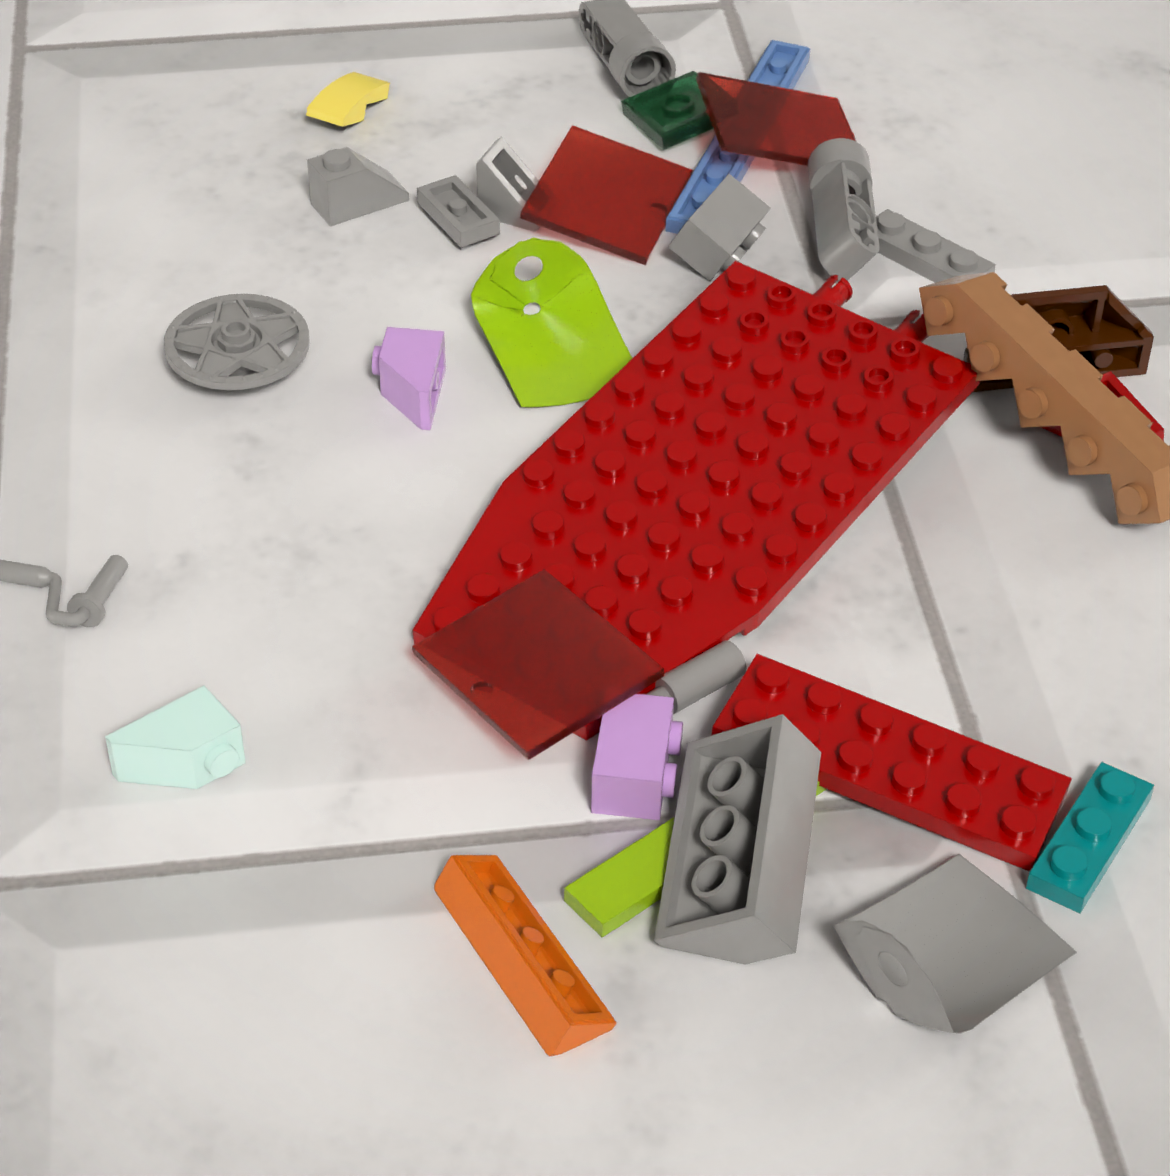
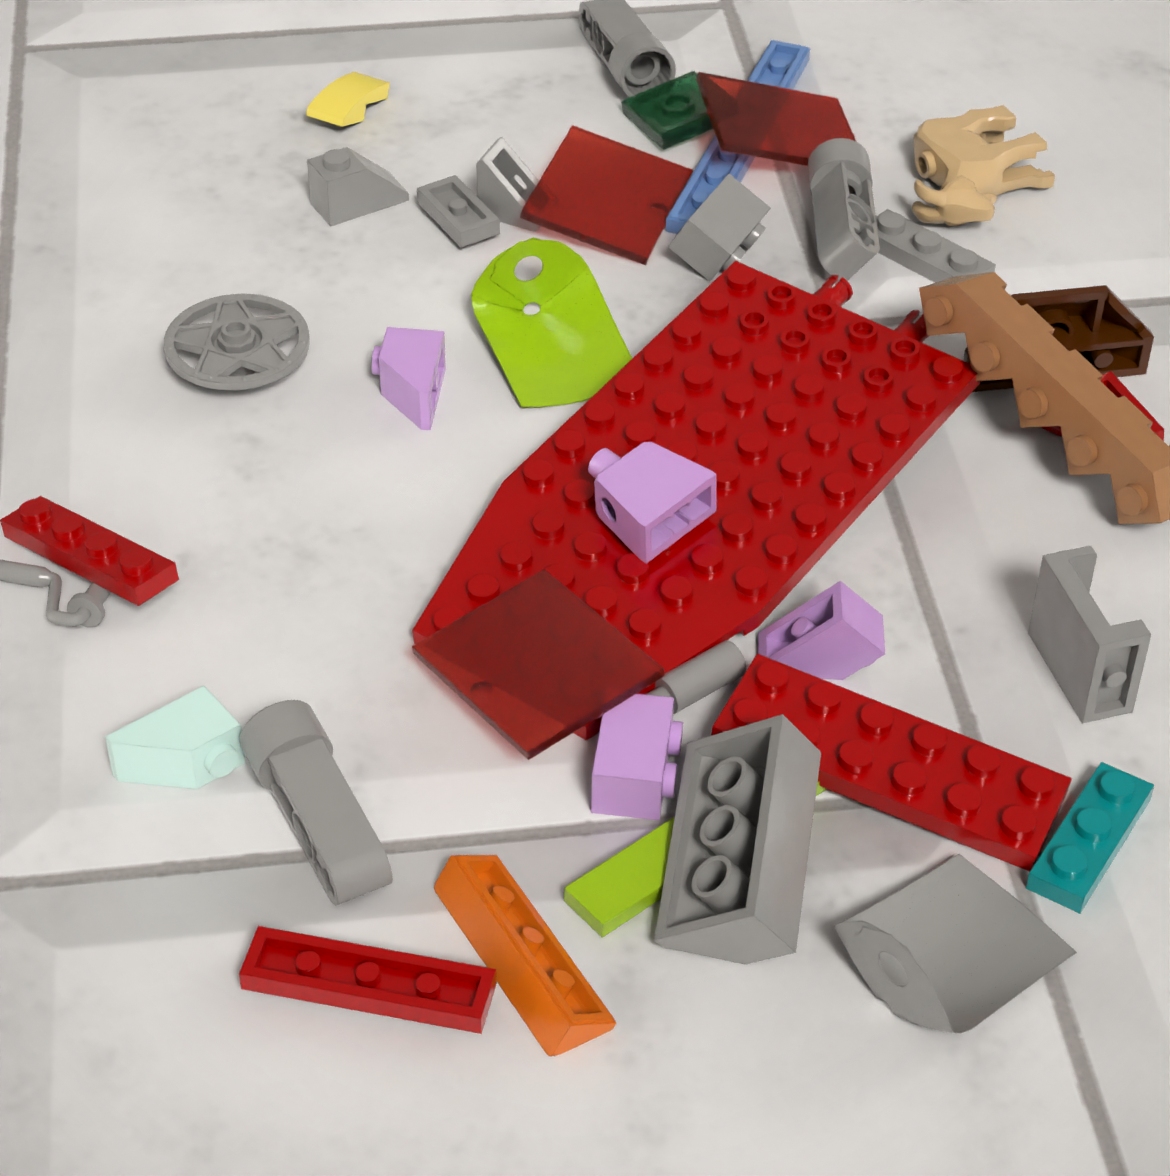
(89, 550): none -> red plate
(297, 765): none -> light grey beam
(368, 979): none -> red plate
(651, 496): none -> lavender torso
(827, 635): none -> lavender slope
(970, 170): none -> tan animal
(1089, 658): none -> light grey panel

